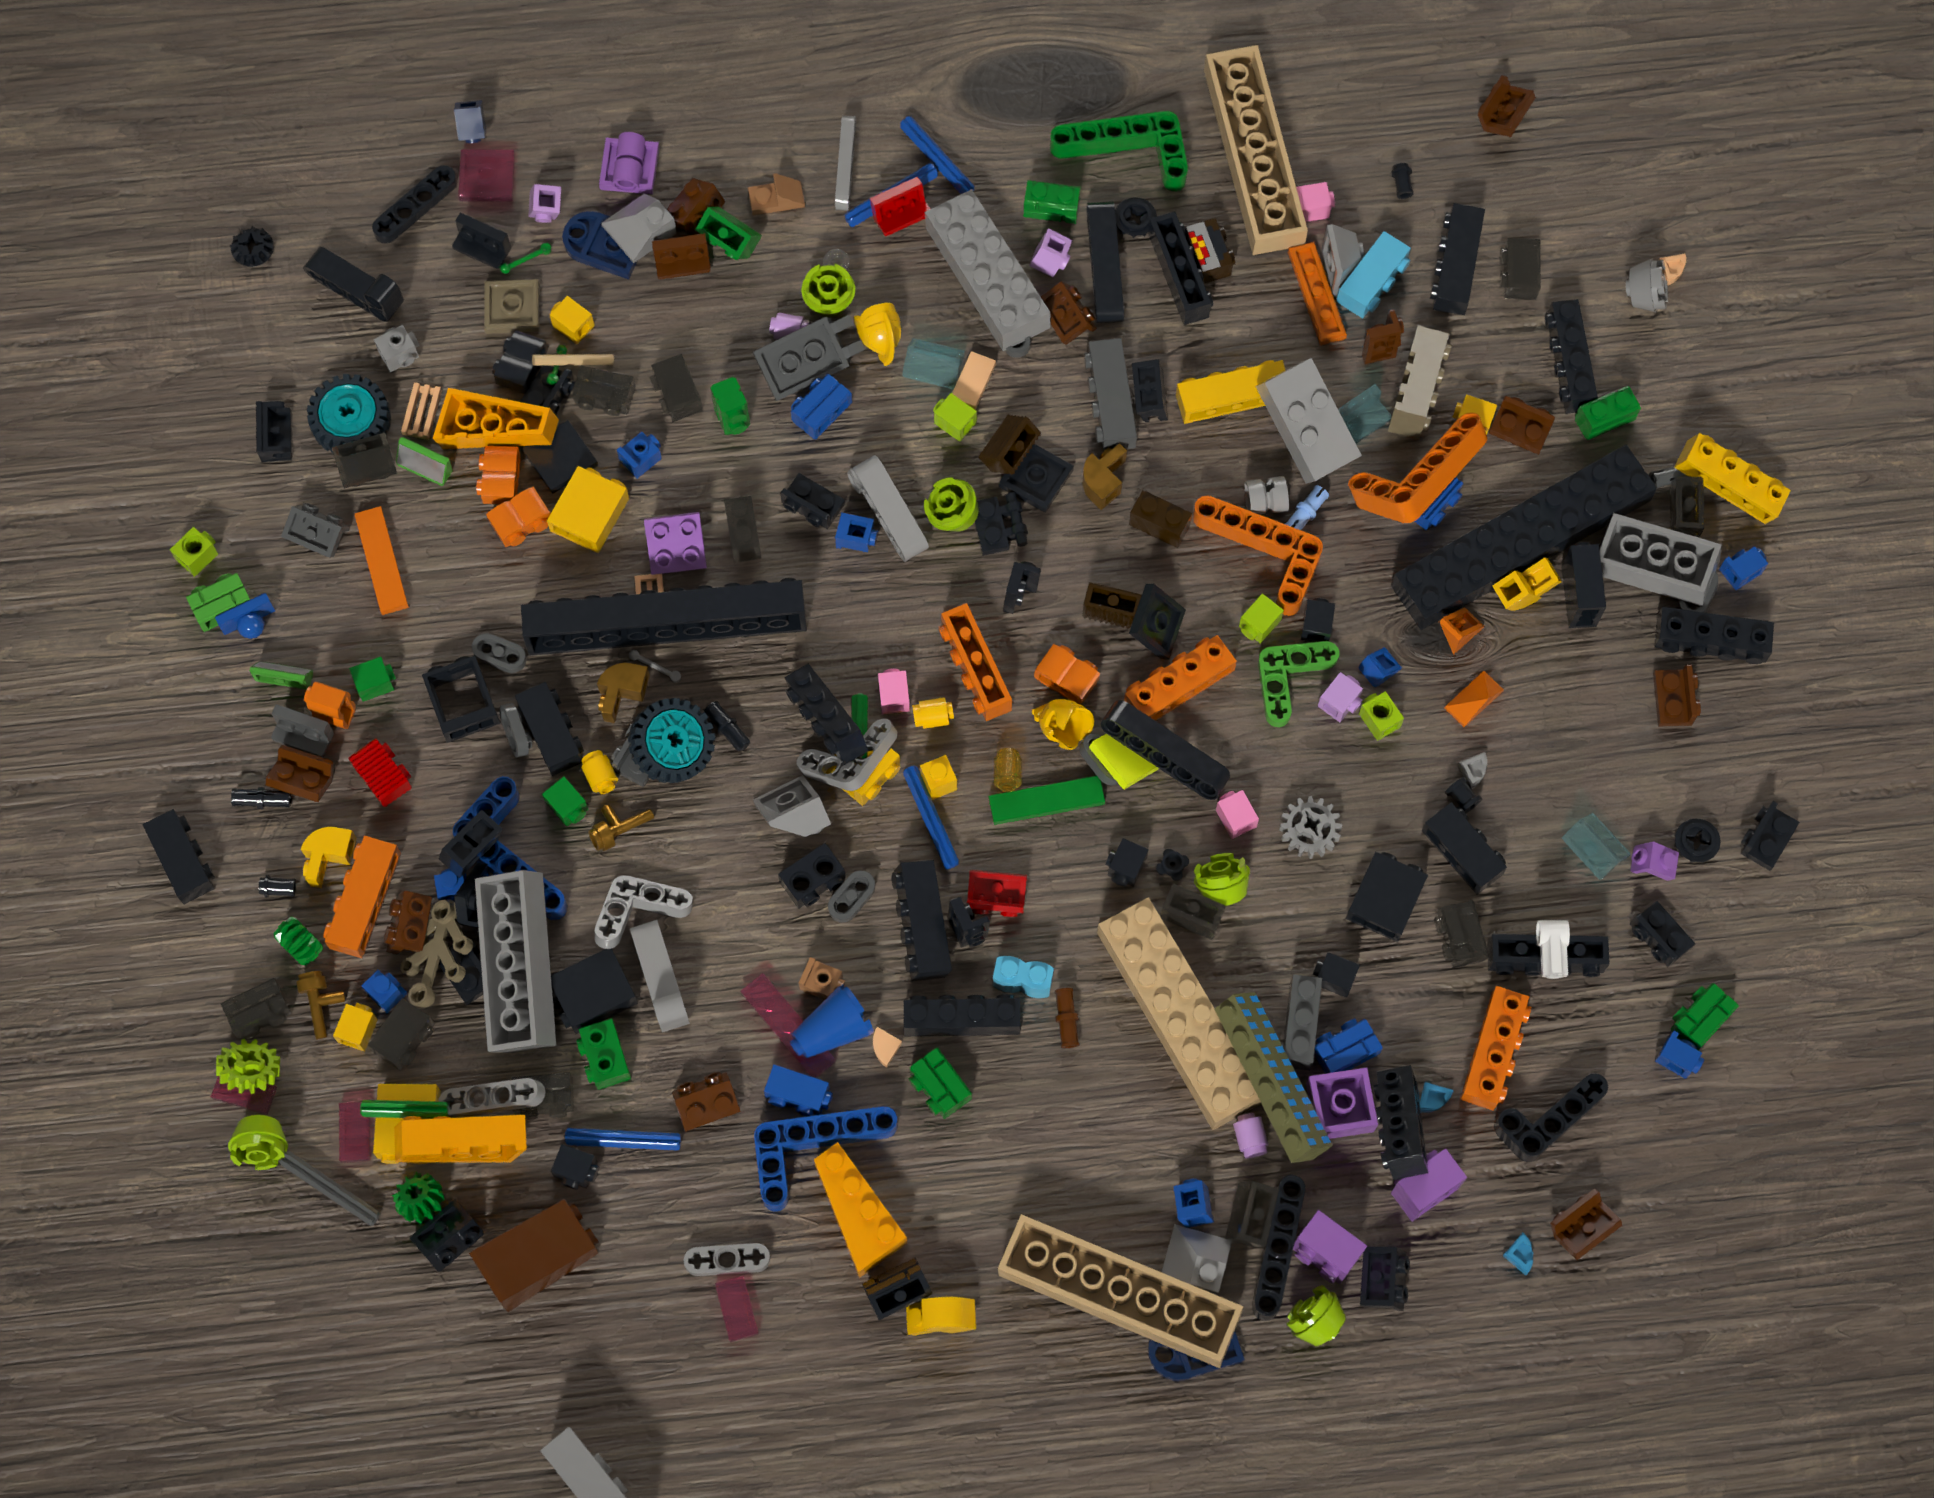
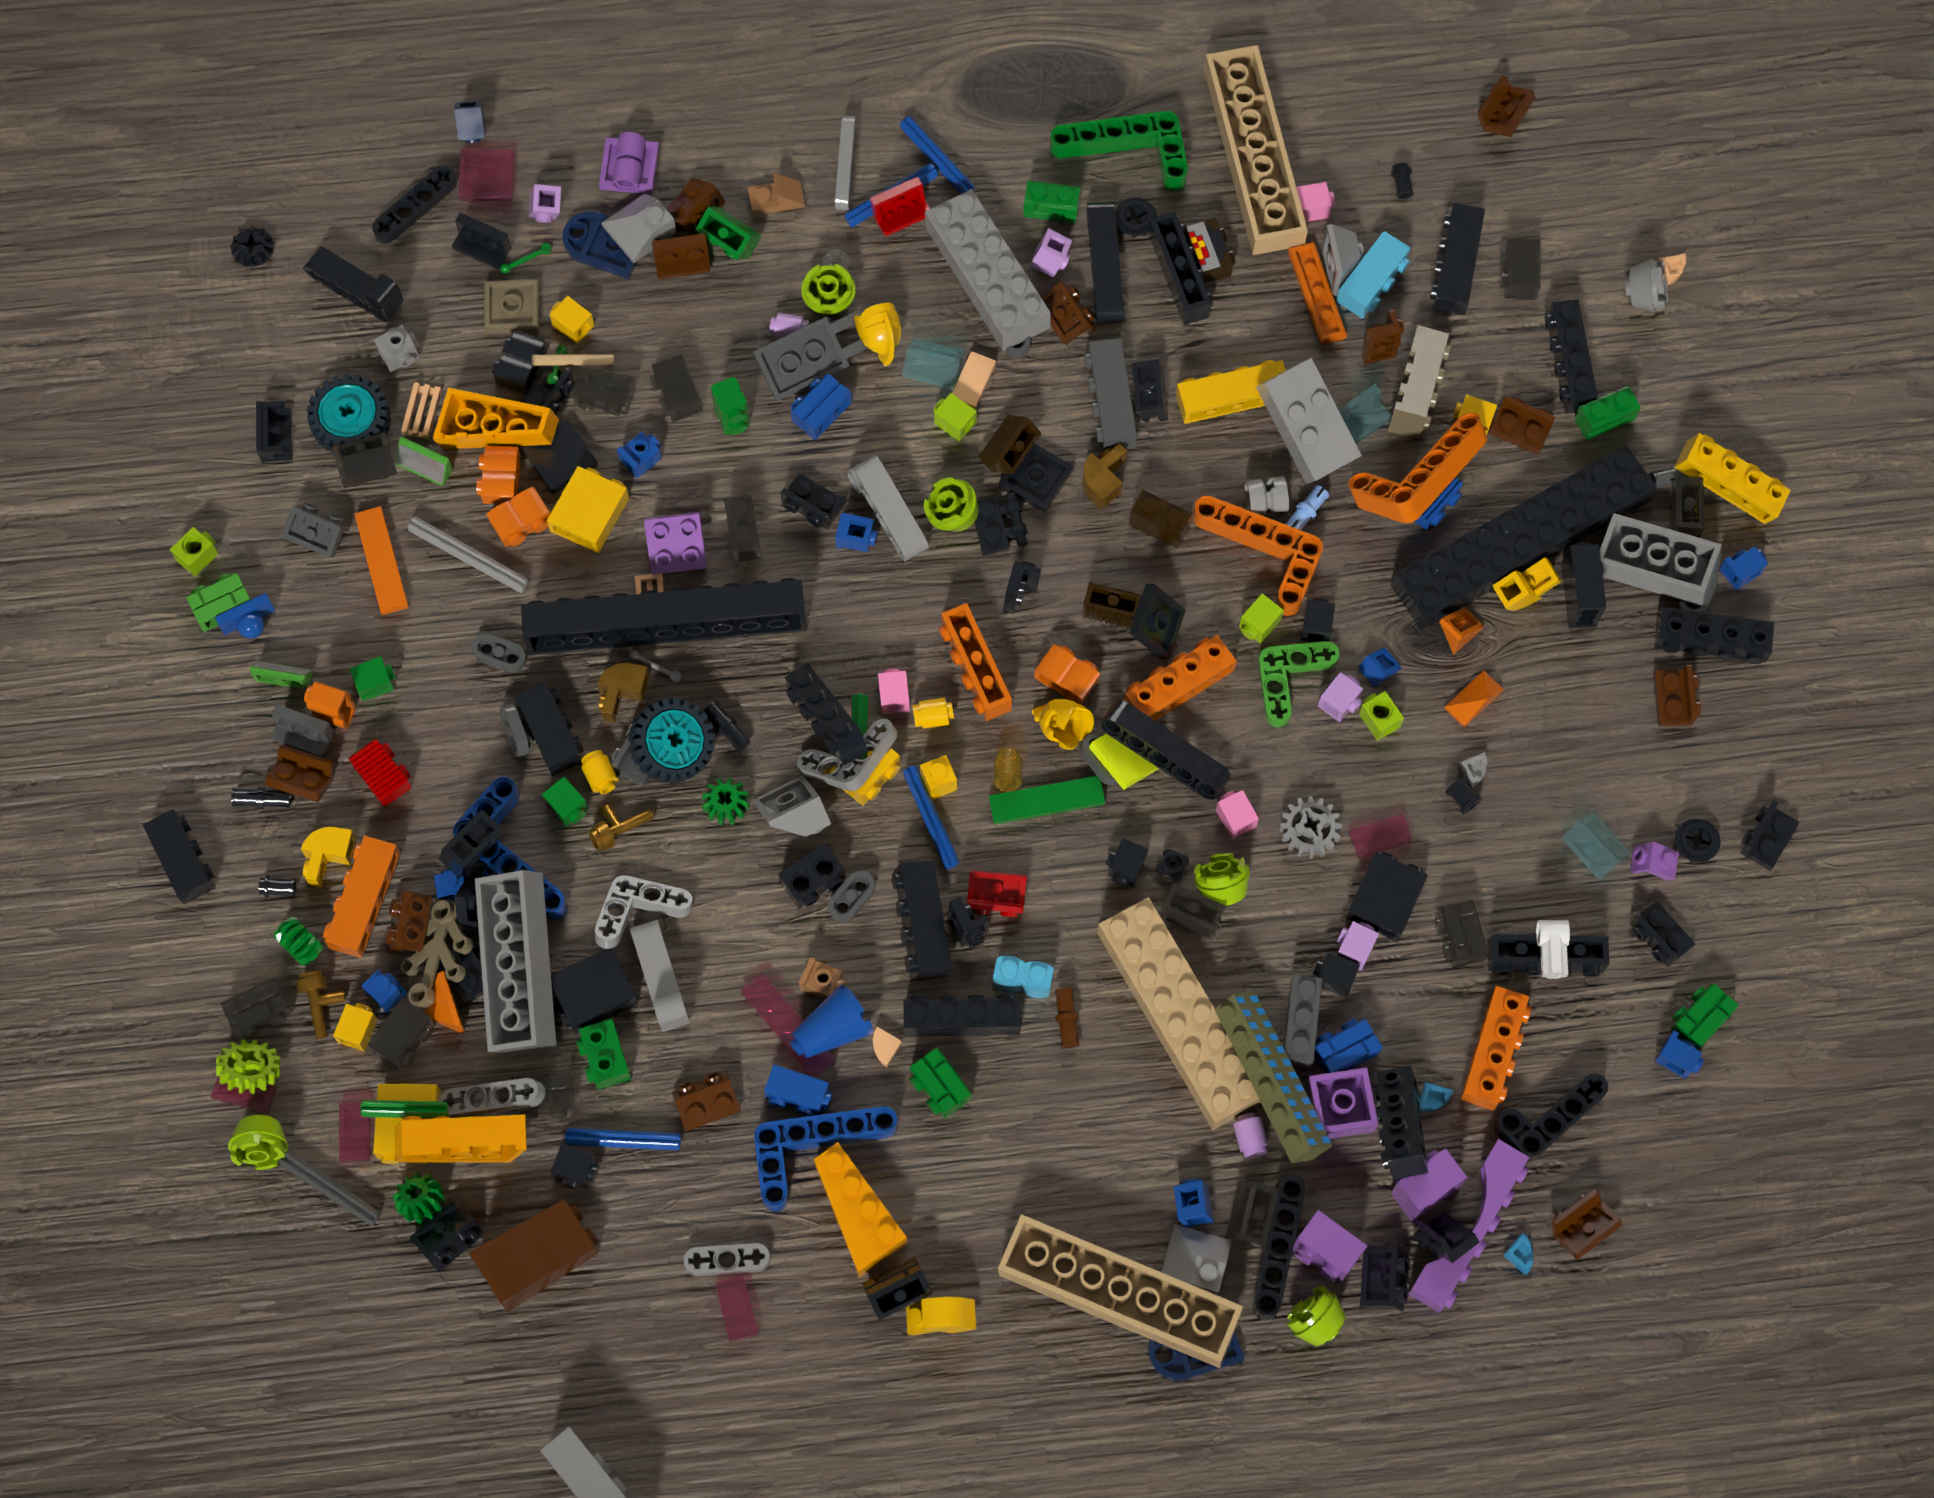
(444, 1007): none -> orange slope
(468, 554): none -> light grey axle
(468, 723): black window -> none
(728, 790): none -> green gear
(1357, 942): none -> lavender brick
(1380, 836): none -> clear pink tile
(1445, 1237): none -> black bracket
(1464, 848): black brick -> none
(1498, 1174): none -> medium lavender arch

